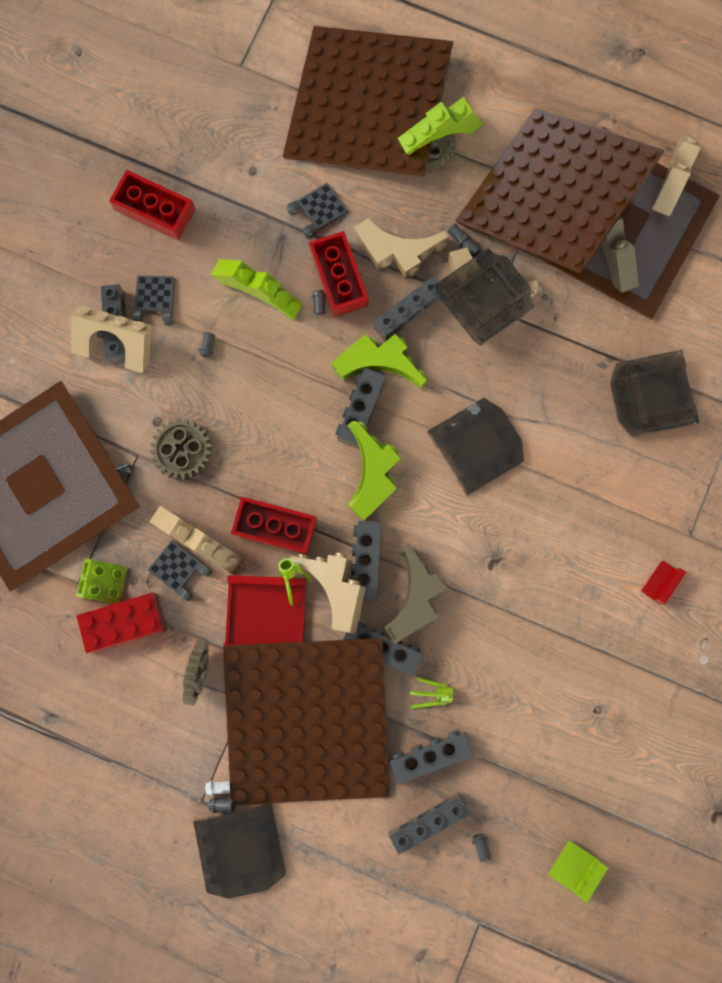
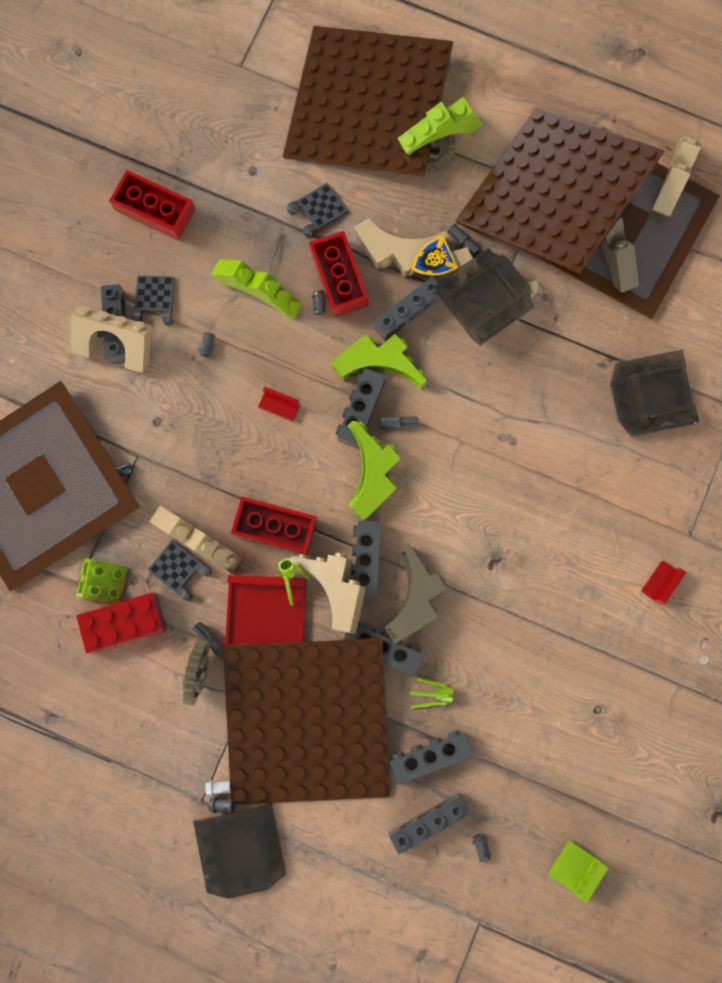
(168, 439): dark tan gear -> none
(214, 644): none -> dark grey axle
(279, 404): none -> red panel
(399, 422): none -> dark grey axle
(434, 259): none -> shield
(478, 444): clear smoke wedge -> none

